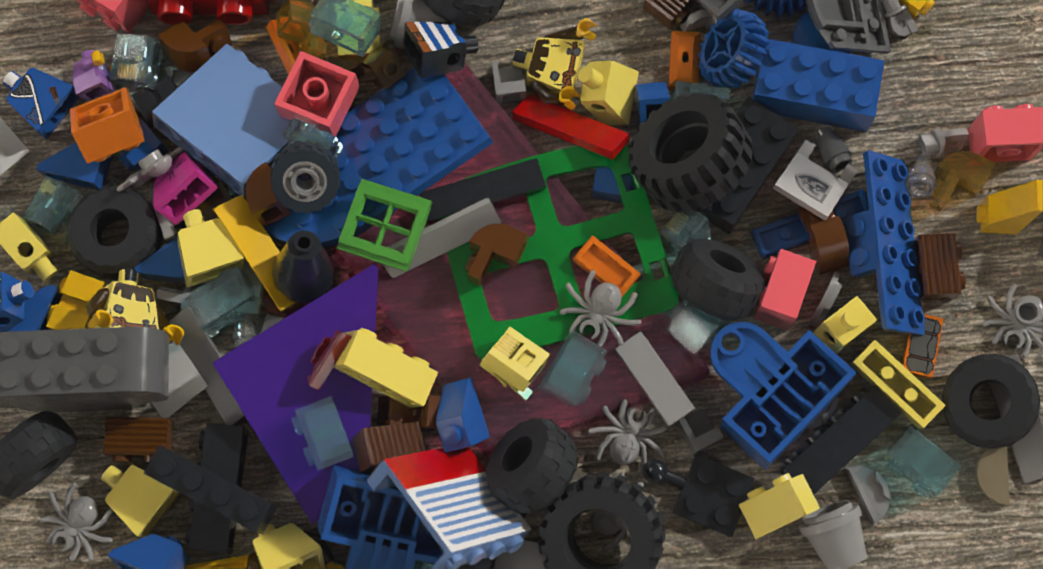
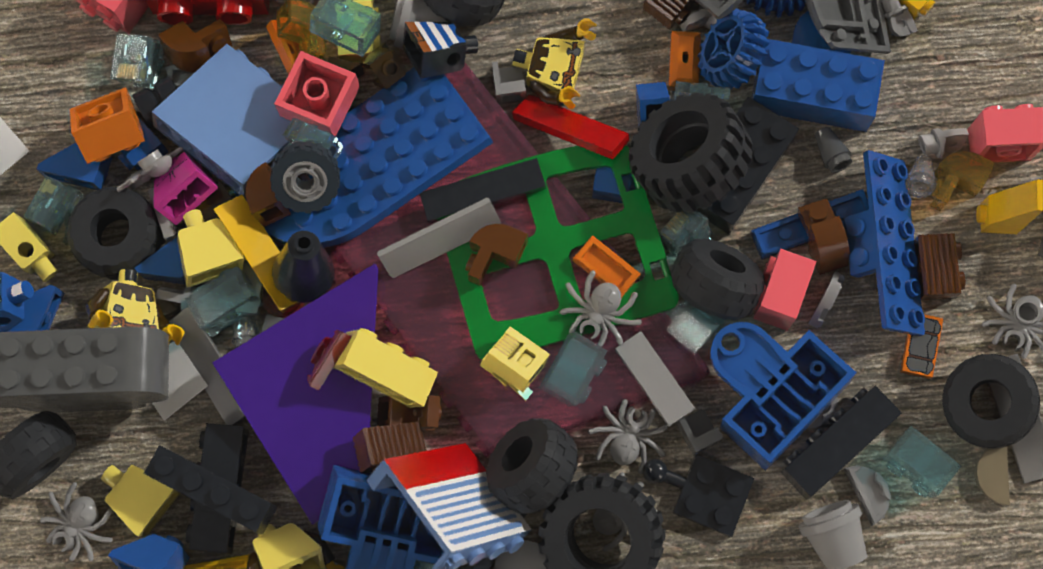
(40, 99): blue torso -> none
(71, 310): yellow brick -> none
(91, 76): medium lavender piece -> none
(136, 437): reddish brown brick -> none
(323, 433): clear light blue brick -> none
(375, 251): bright green piece -> none
(460, 416): blue slope -> none
(608, 91): light yellow torso -> none
(778, 506): light yellow brick -> none
(811, 184): light grey flag -> none
(846, 325): light yellow torso -> none
(897, 384): light yellow brick -> none

